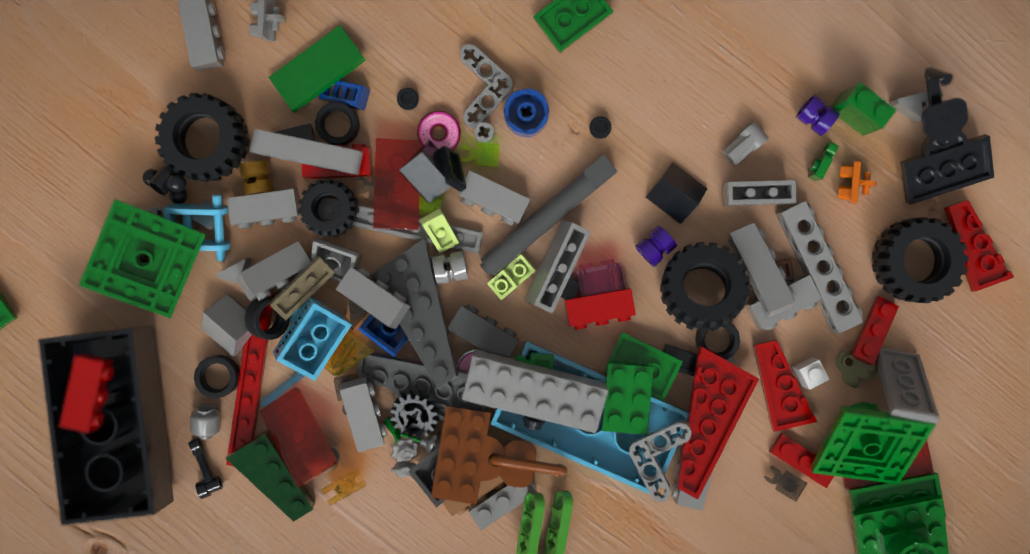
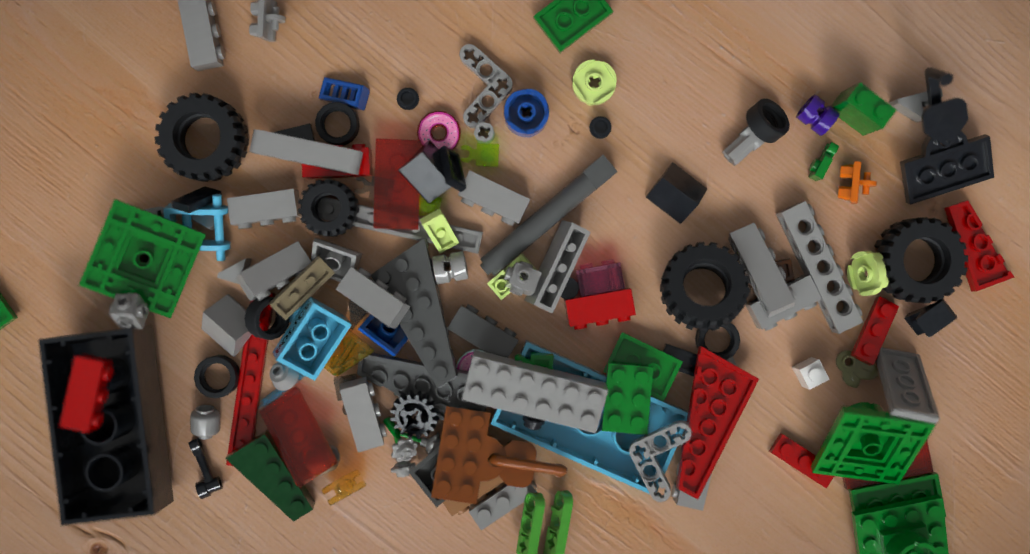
(129, 311): none -> light grey brick
(167, 181): black piece -> none
(195, 200): none -> black tile
(256, 177): pearl gold wheel -> none
(283, 376): none -> light grey cone
(317, 69): green tile -> none
(530, 278): none -> light grey brick
(581, 81): none -> yellowish green plate
(653, 248): dark purple wheel -> none
(759, 193): light grey brick -> none
(767, 110): none -> black tyre
(781, 391): red wing -> none
(788, 483): clear smoke plate -> none
(876, 269): none -> yellowish green plate
(931, 318): none -> black slope

